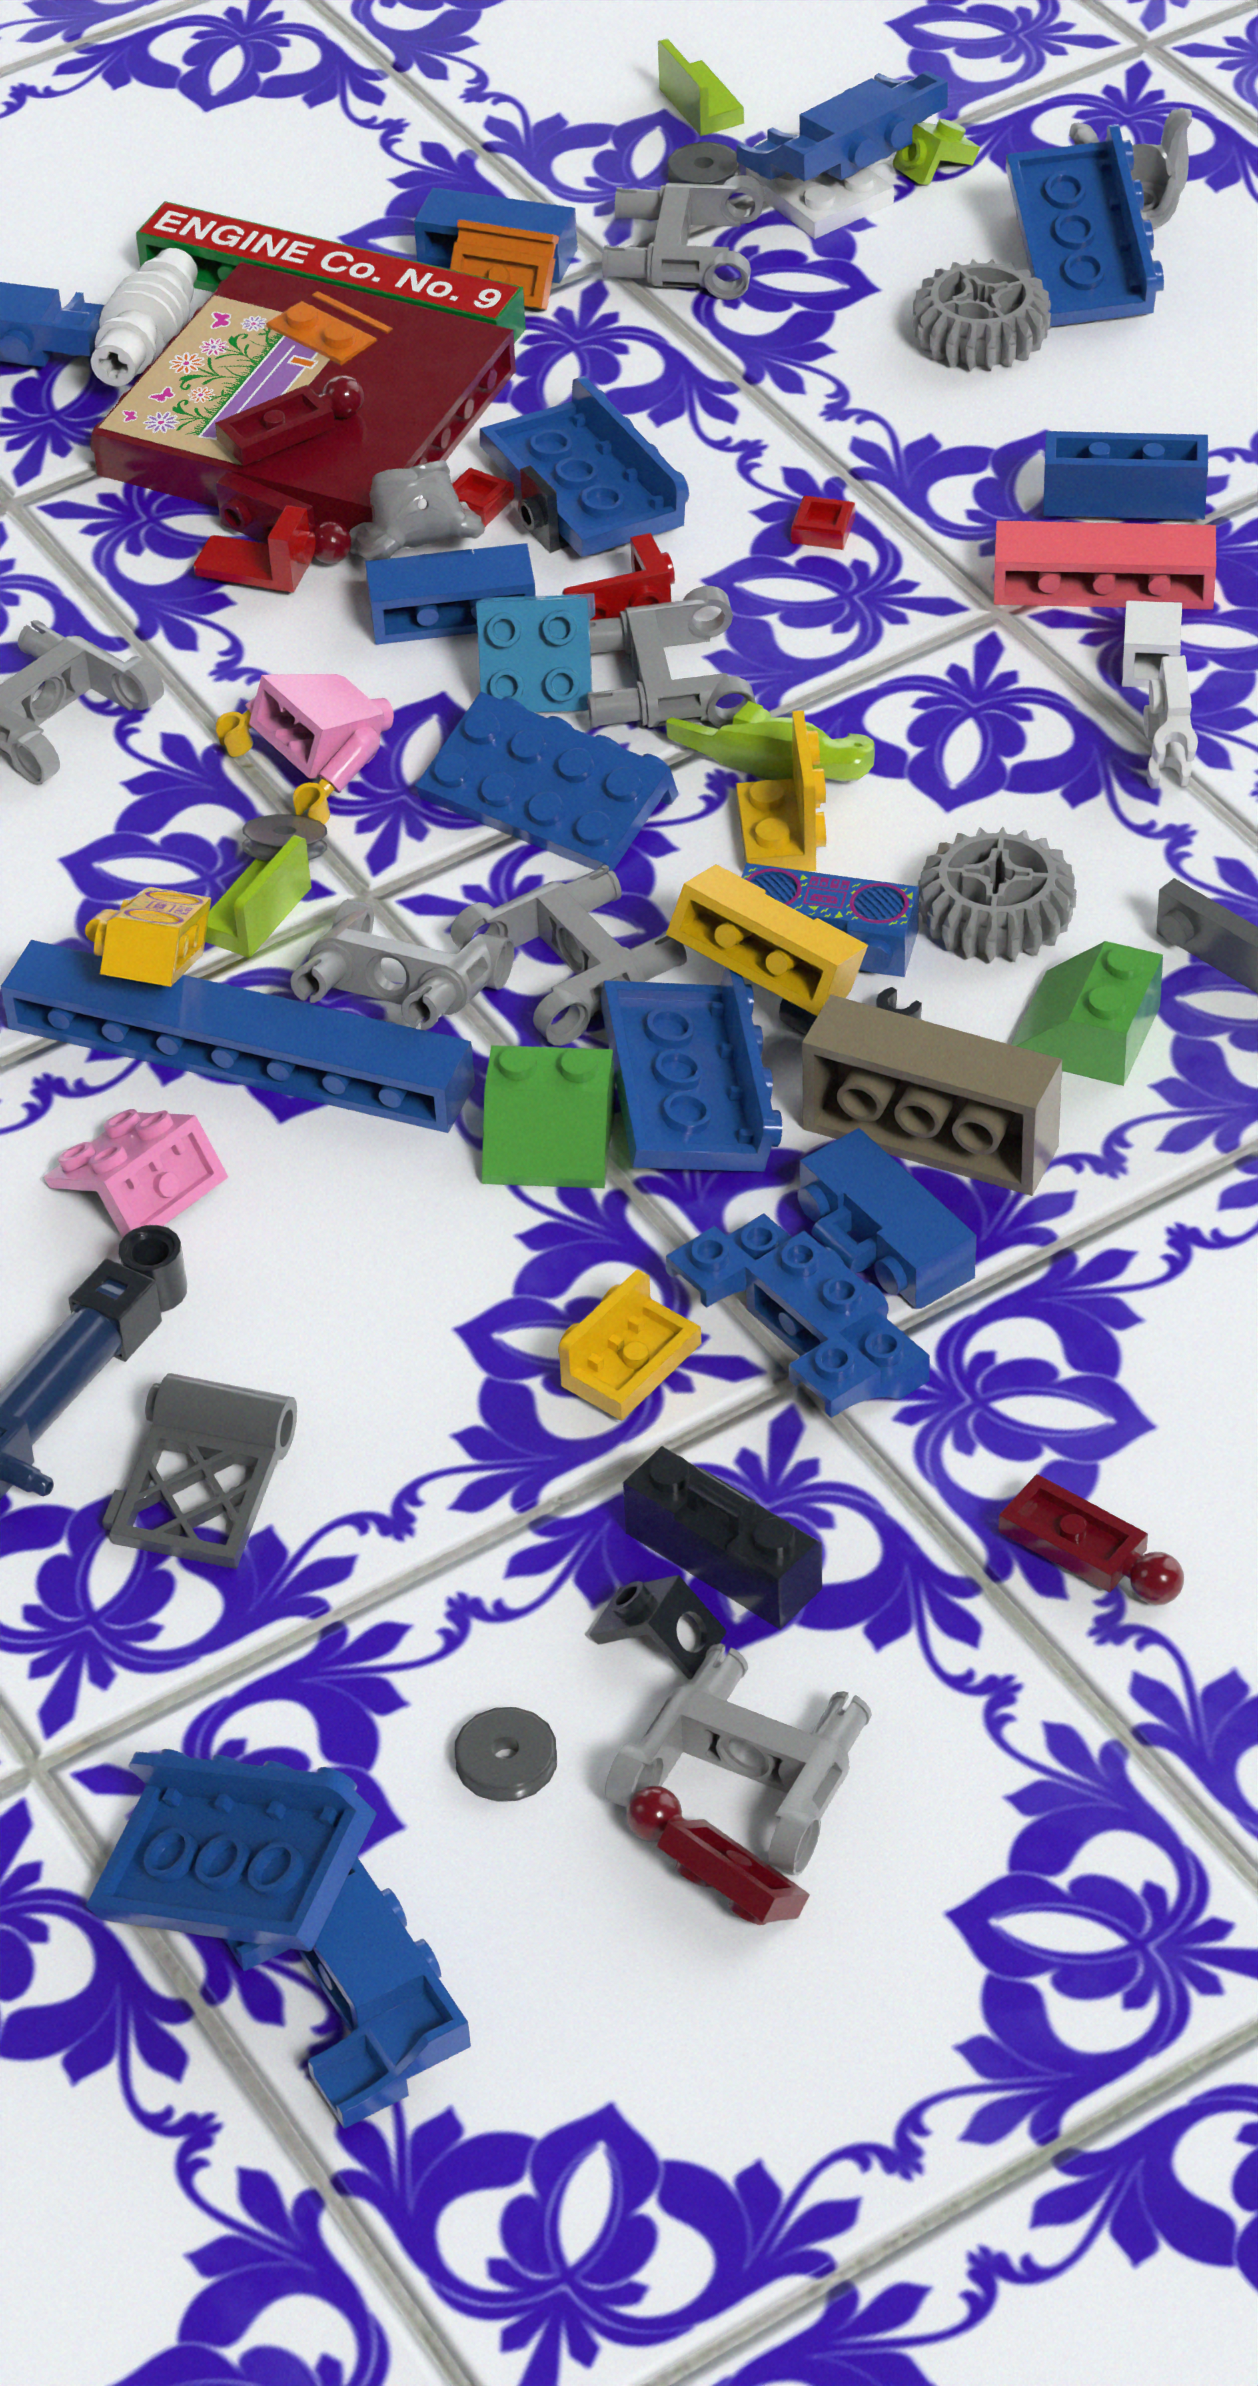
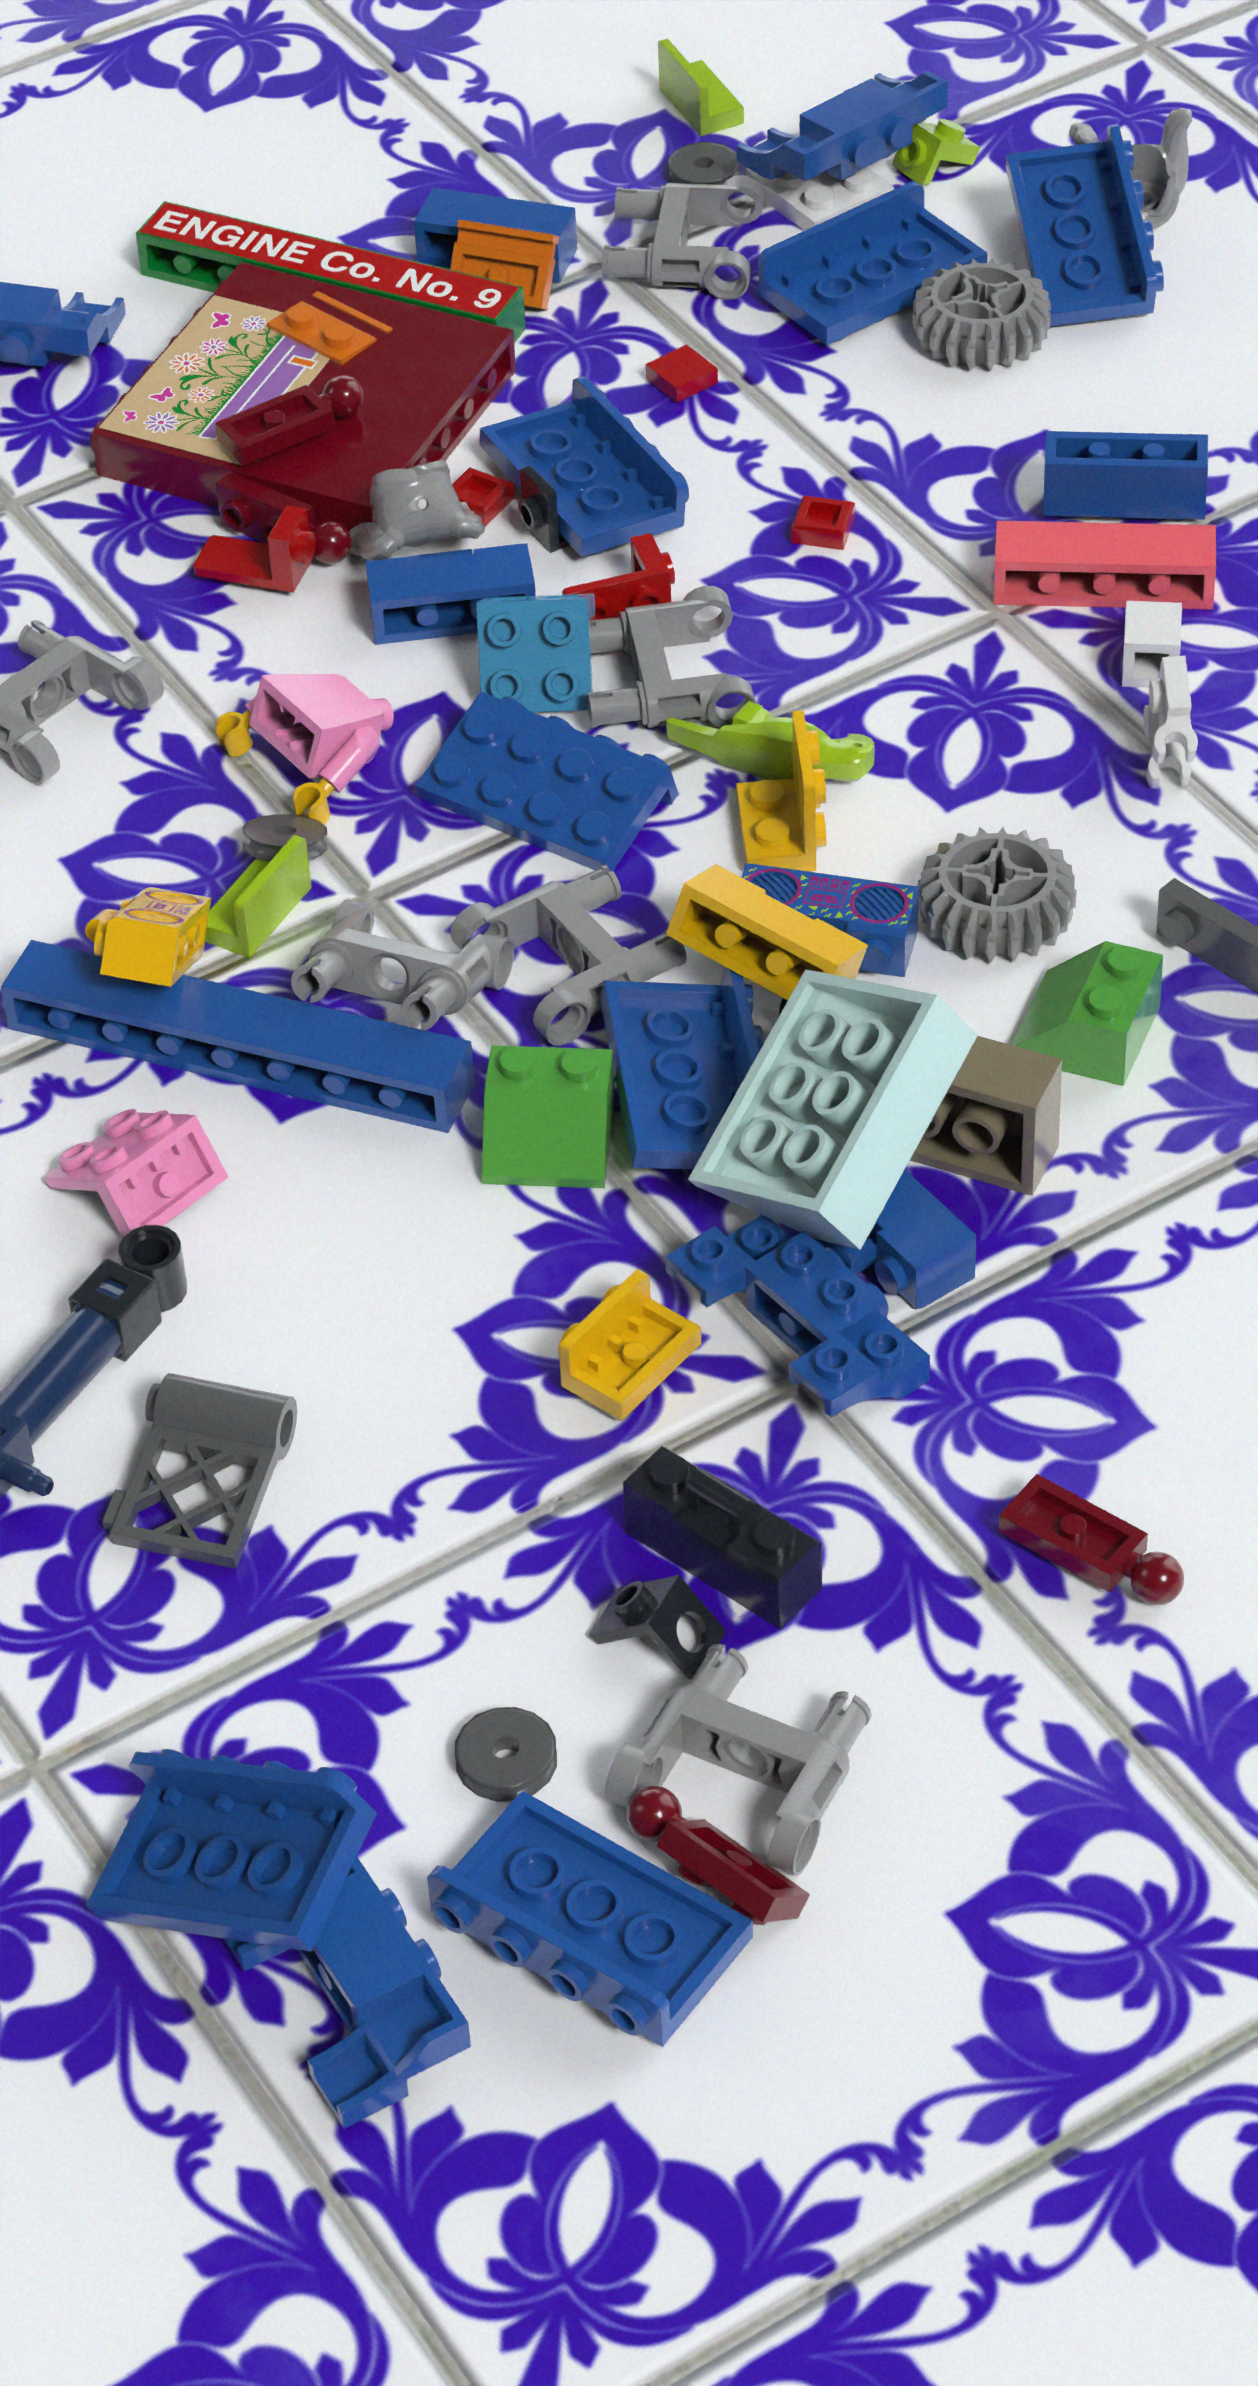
(144, 316): white piece -> none
(590, 1918): none -> blue bracket
(681, 373): none -> red tile
(835, 1105): none -> light aqua slope
(861, 264): none -> blue bracket

